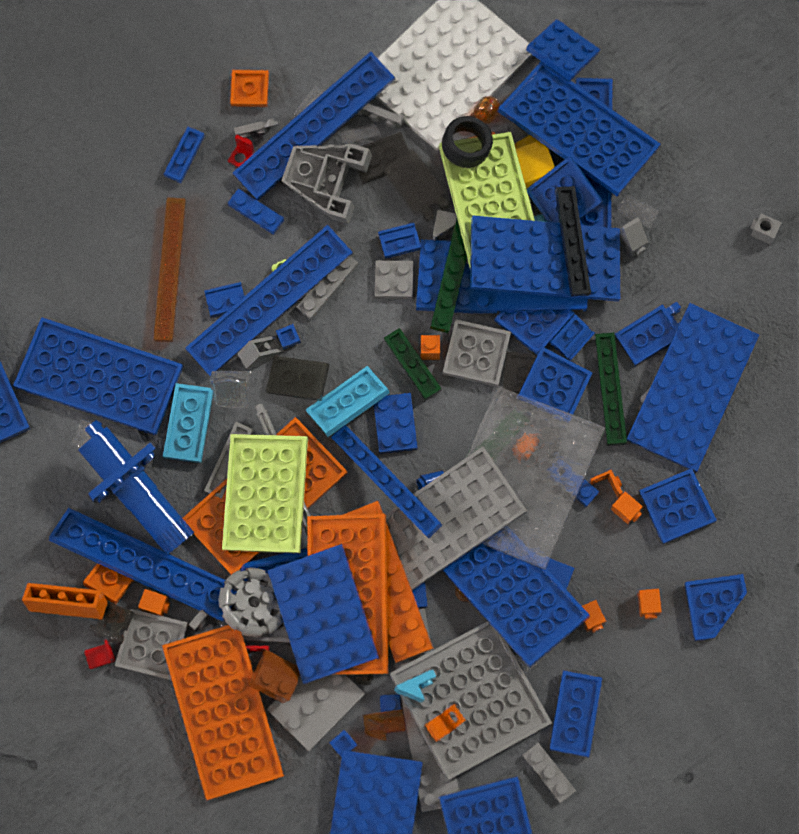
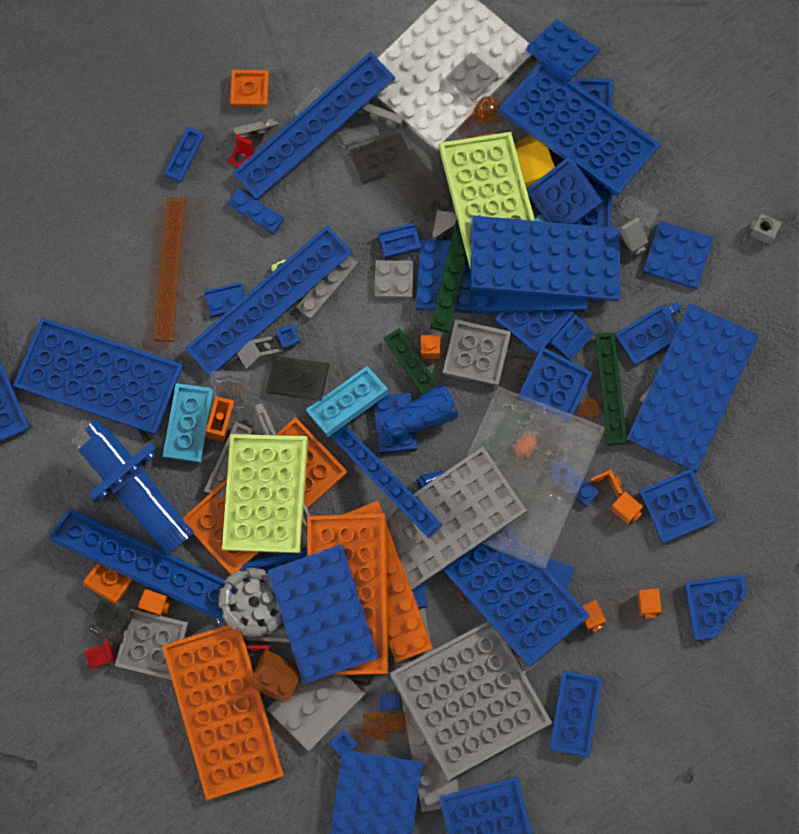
(64, 601): orange brick -> none
(199, 620): light grey plate -> none
(219, 419): none -> orange slope
(319, 175): light grey wedge -> none
(411, 687): medium azure slope -> none
(427, 411): none -> blue cone
(444, 724): orange bracket -> none
(472, 76): none -> light grey plate
(475, 127): black tyre -> none
(549, 773): light grey plate -> none
(572, 241): black plate -> none
(589, 408): none -> clear orange plate
(678, 255): none -> blue plate

